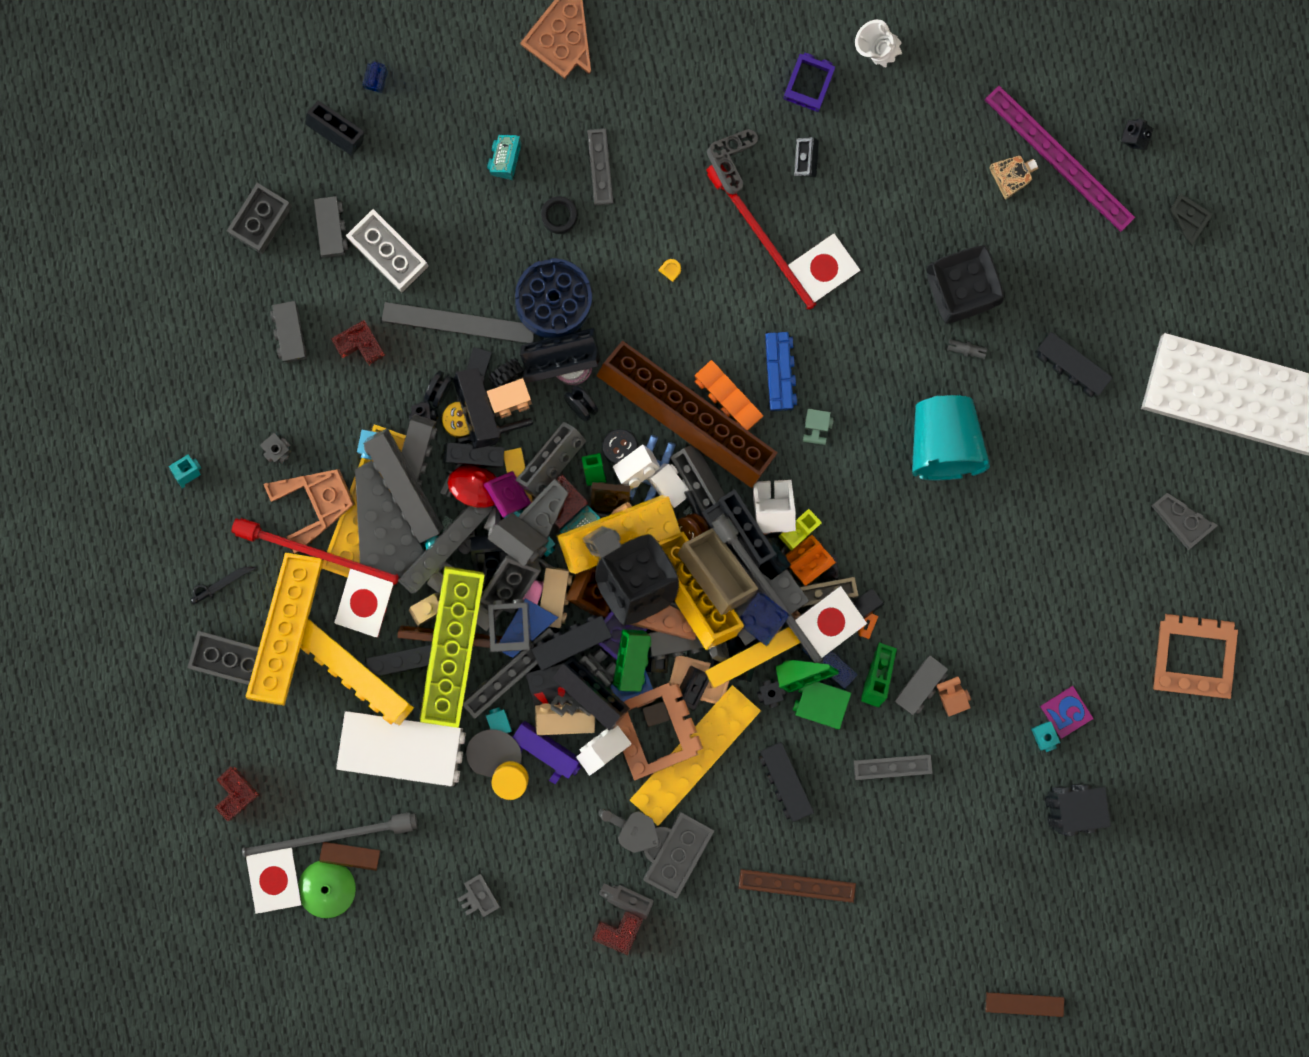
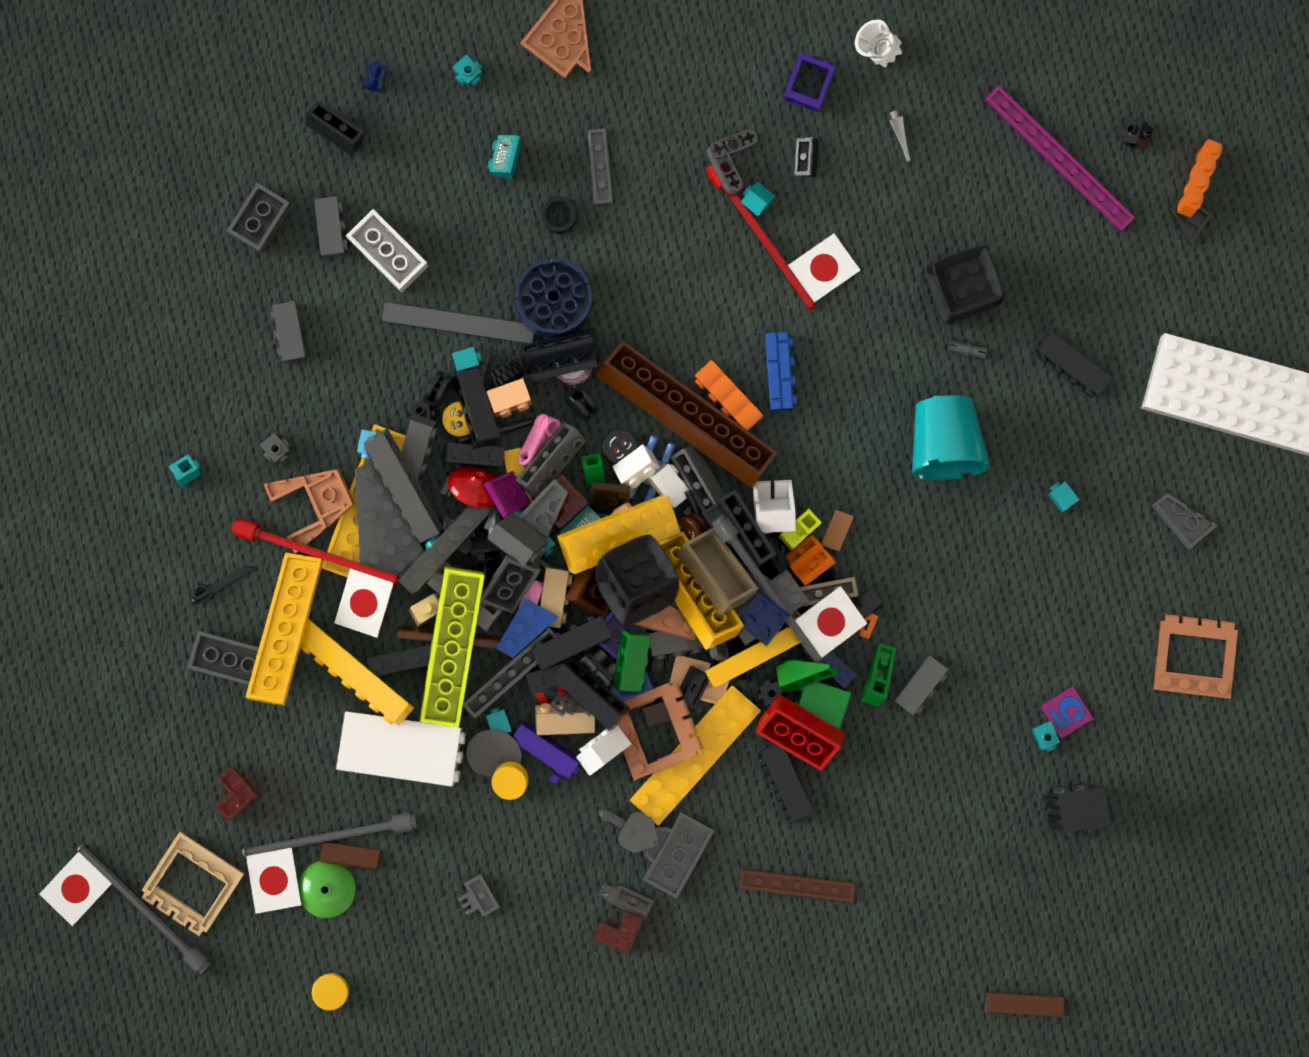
(85, 882): none -> flag
(208, 861): none -> tan hinge
(330, 991): none -> yellow head
(359, 338): clear red brick -> none
(467, 65): none -> teal brick
(467, 359): none -> teal brick
(515, 646): dark grey window -> none
(540, 433): none -> bright pink piece
(602, 541): dark grey brick -> none
(670, 269): yellow tile -> none
(757, 198): none -> teal brick
(800, 732): none -> red brick
(818, 422): sand green brick -> none
(837, 530): none -> medium nougat slope
(892, 767): dark grey plate -> none
(898, 126): none -> light grey piece
(953, 697): nougat brick -> none
(1012, 174): torso -> none
(1062, 496): none -> teal brick
(1199, 178): none -> orange brick

